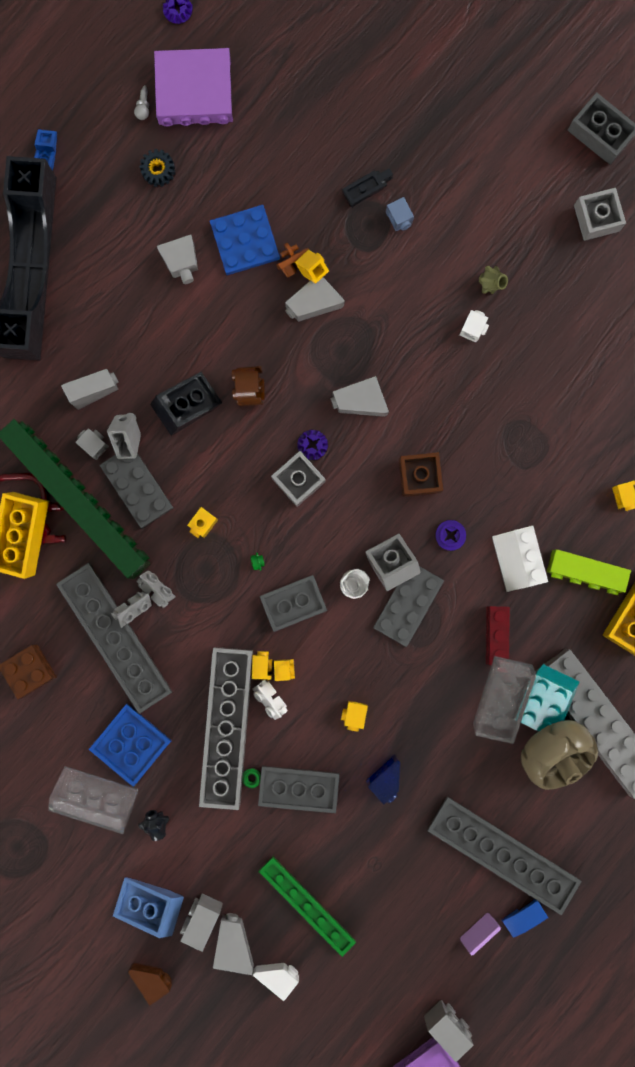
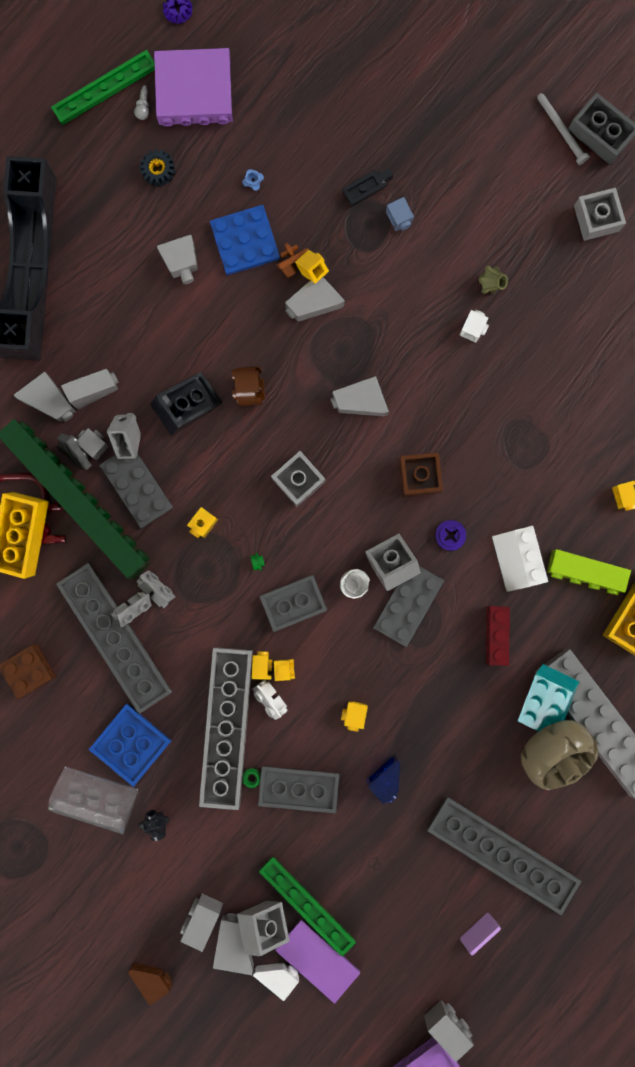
(46, 146): blue slope -> none
(46, 398): none -> light grey slope
(69, 446): none -> flat silver hinge
(104, 87): none -> green plate
(148, 907): medium blue slope -> none
(252, 174): none -> medium blue plate
(263, 928): none -> light grey brick
(311, 453): dark purple gear -> none
(318, 961): none -> medium lavender tile
(504, 700): clear brick -> none
(525, 919): blue slope -> none
(582, 157): none -> light grey bar

